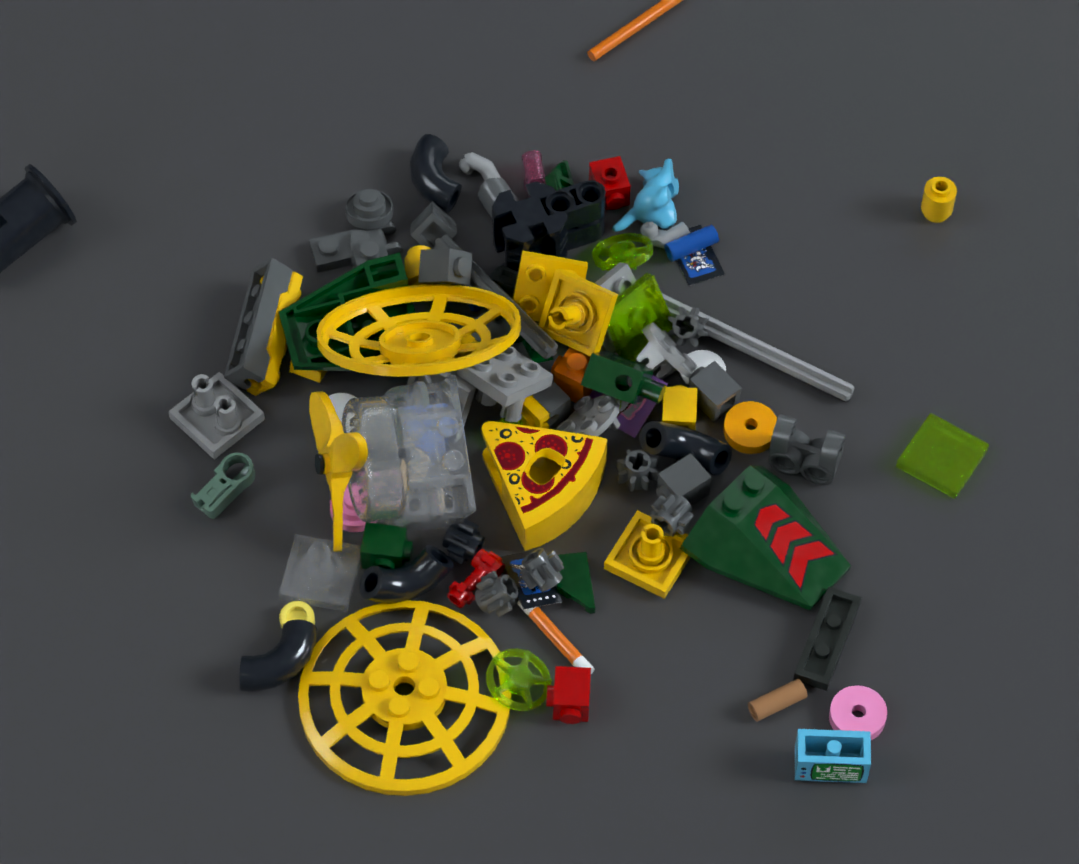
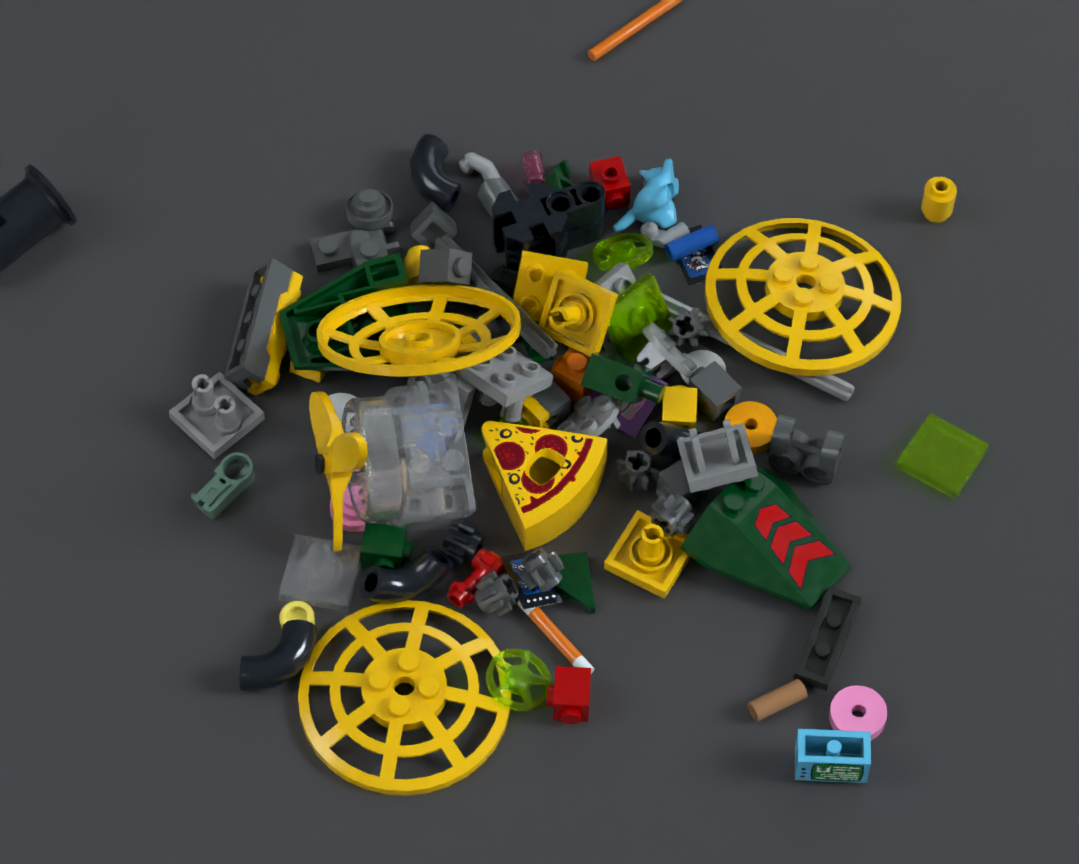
(717, 457): none -> light grey plate
(802, 303): none -> yellow dish

